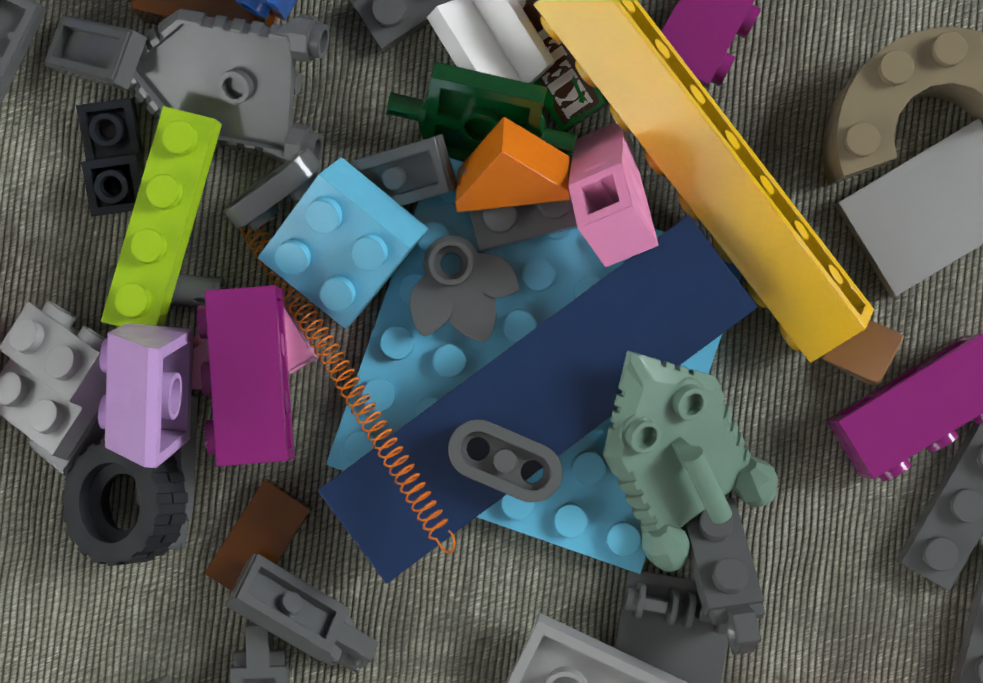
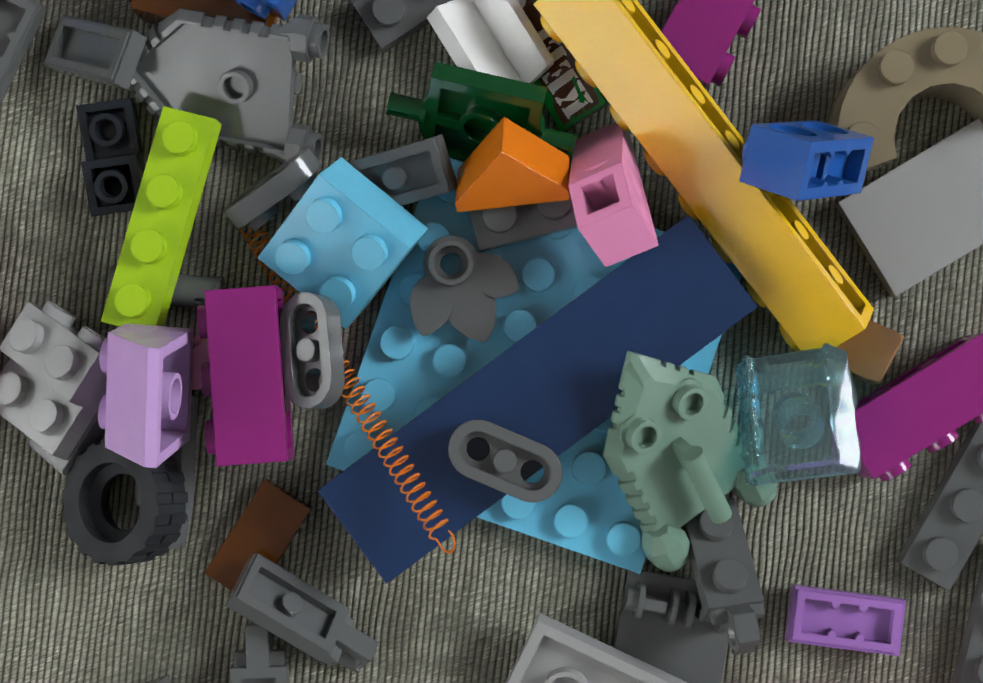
(312, 352): none -> dark grey plate
(798, 416): none -> clear light blue slope
(805, 159): none -> blue brick
(845, 619): none -> medium lavender plate

